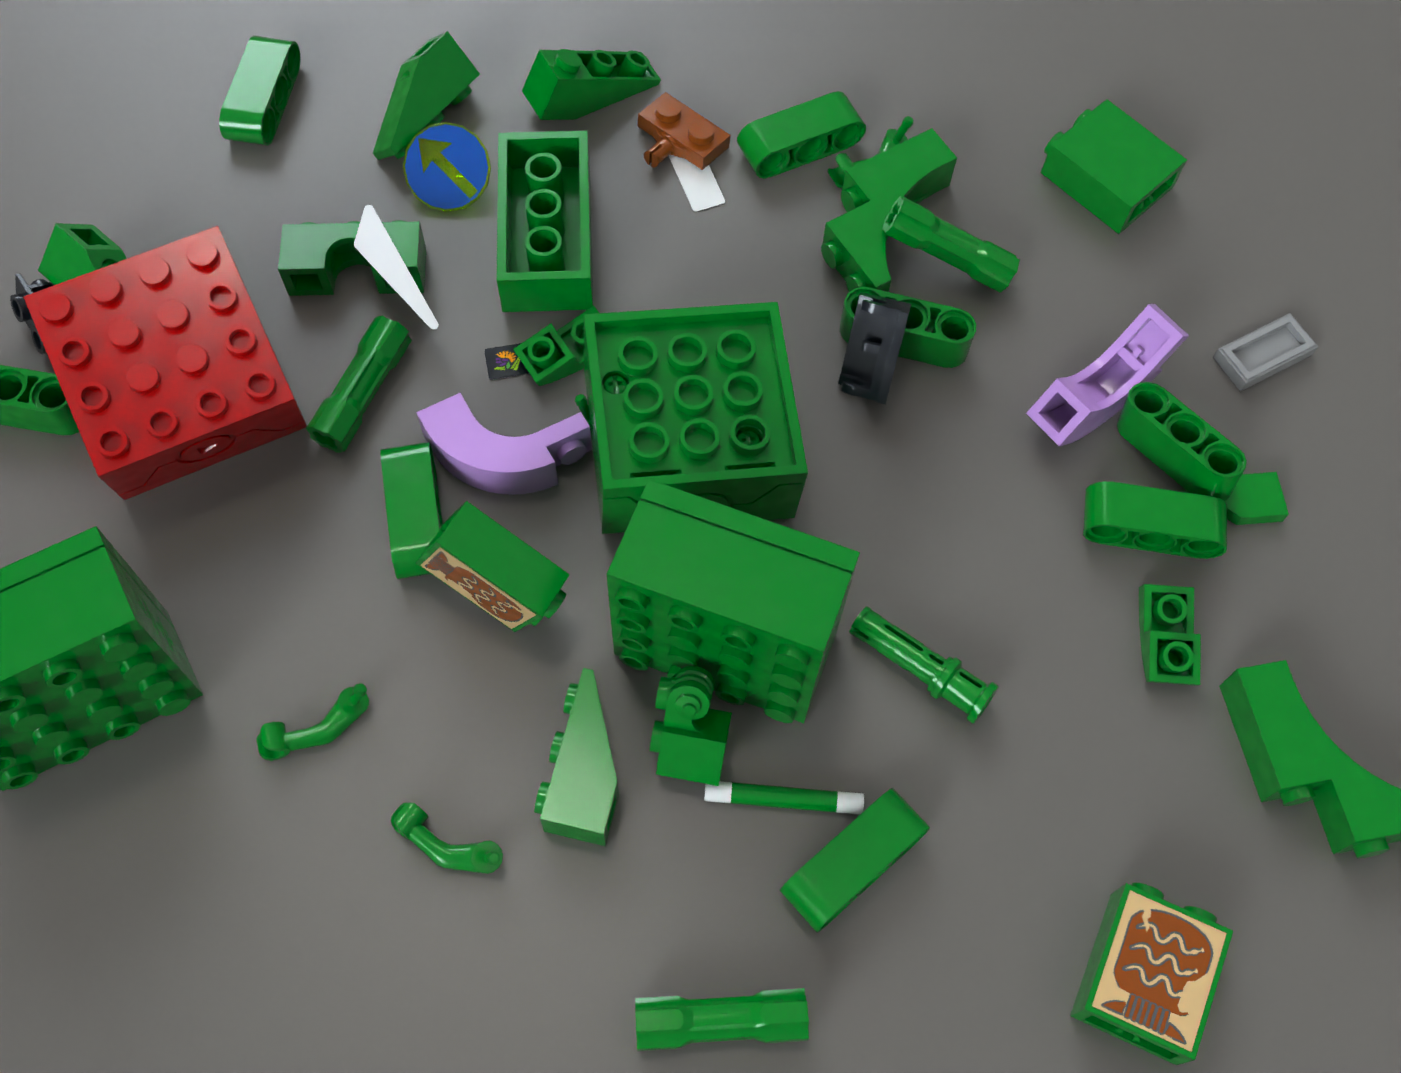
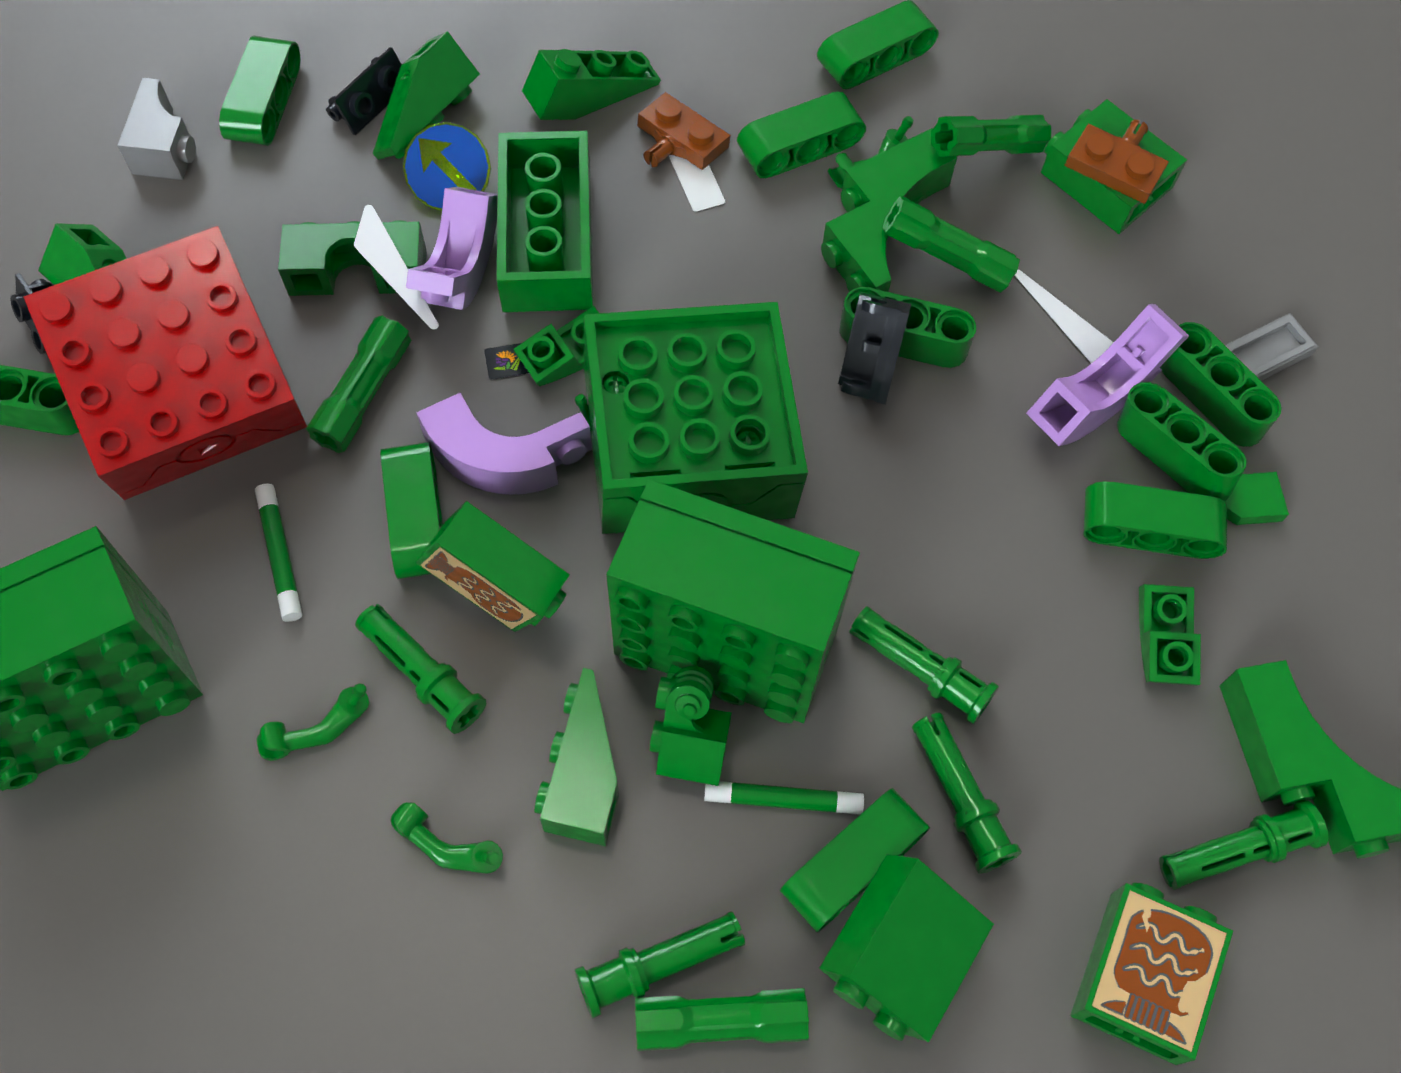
(154, 139): none -> light grey arch
(278, 553): none -> green bar
(367, 93): none -> black hinge
(434, 682): none -> green pin
(461, 249): none -> lavender arch
(635, 971): none -> green pin
(877, 44): none -> green beam
(906, 948): none -> green brick
(969, 135): none -> green axle
(974, 814): none -> green pin
(1080, 332): none -> white sticker
(1118, 161): none -> dark orange plate
(1222, 386): none -> green beam
(1264, 839): none -> green pin

